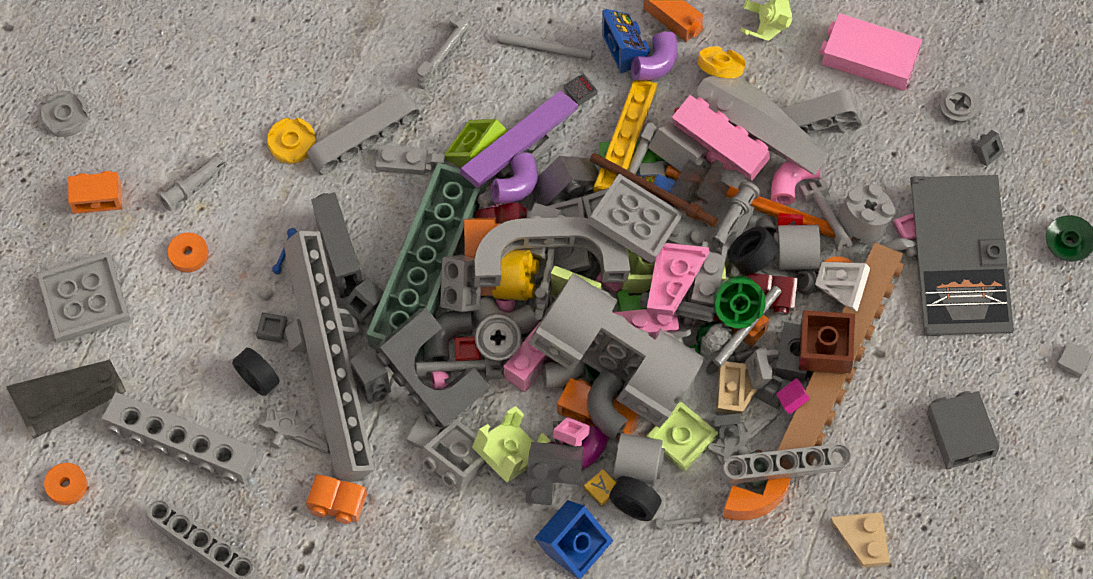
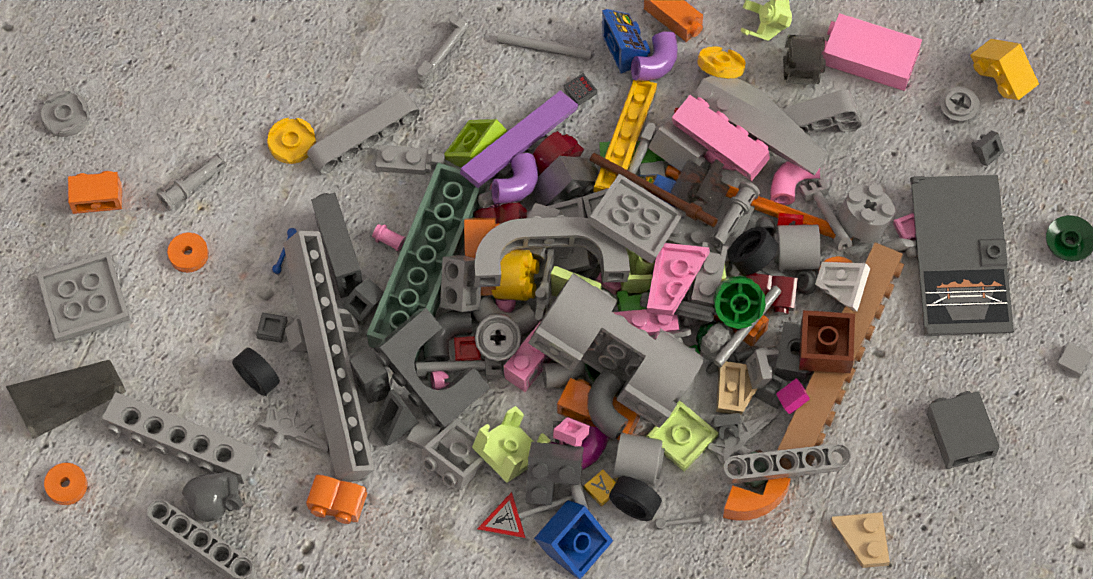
(212, 495): none -> dark grey piece
(388, 237): none -> bright pink pin
(394, 419): none -> dark grey slope
(506, 519): none -> light grey piece
(553, 147): none -> dark red brick
(803, 59): none -> clear smoke brick
(1007, 65): none -> yellow brick

